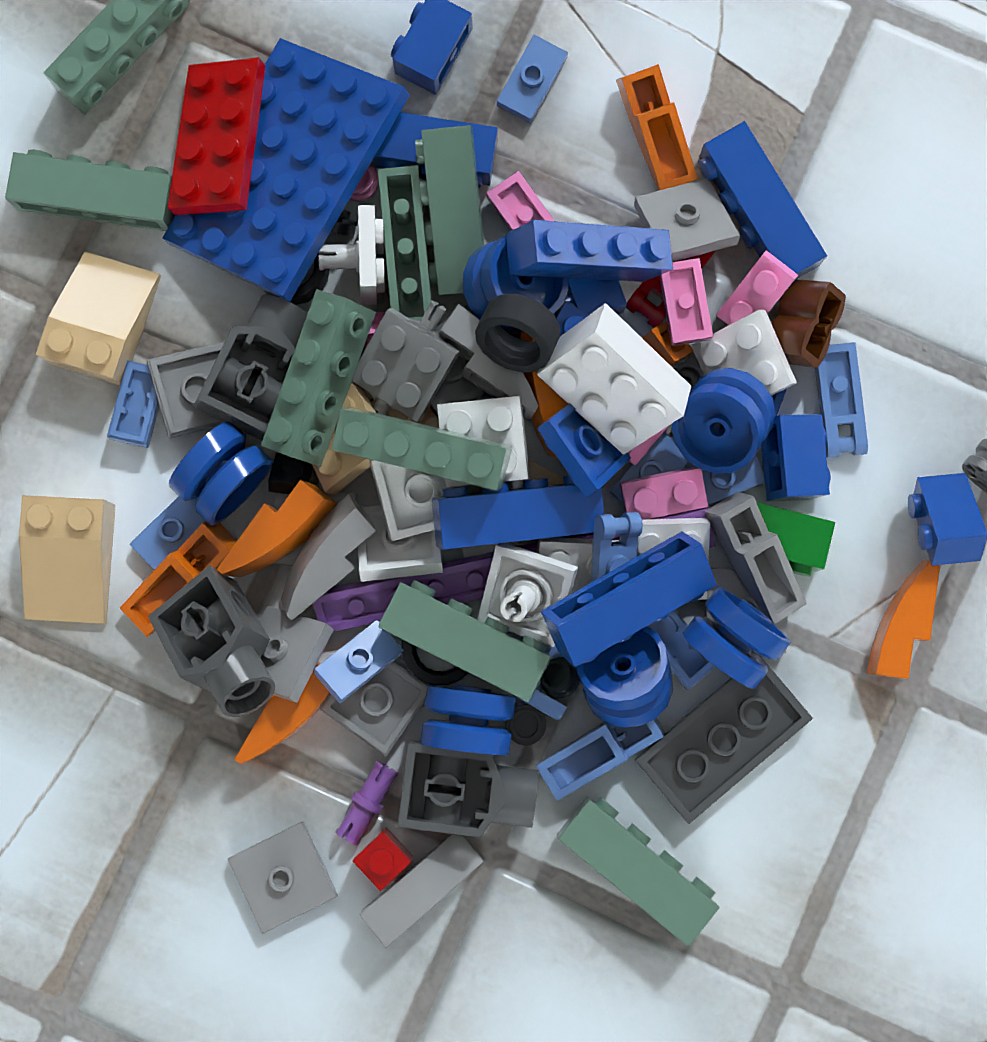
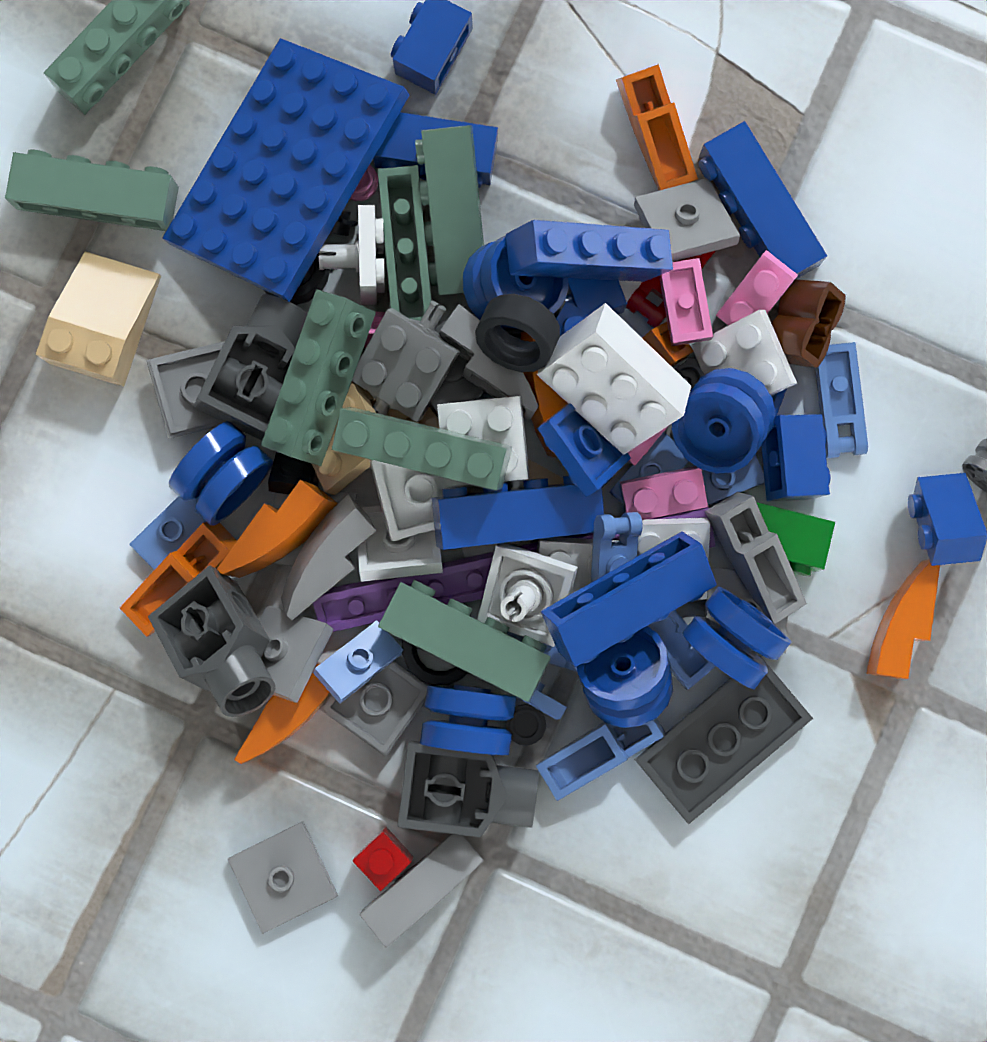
(66, 558): tan slope -> none
(135, 407): medium blue plate -> none
(217, 137): red plate -> none
(366, 802): medium lavender pin -> none
(517, 202): bright pink plate -> none
(532, 78): medium blue plate -> none
(560, 678): black plate -> none
(638, 871): sand green brick -> none

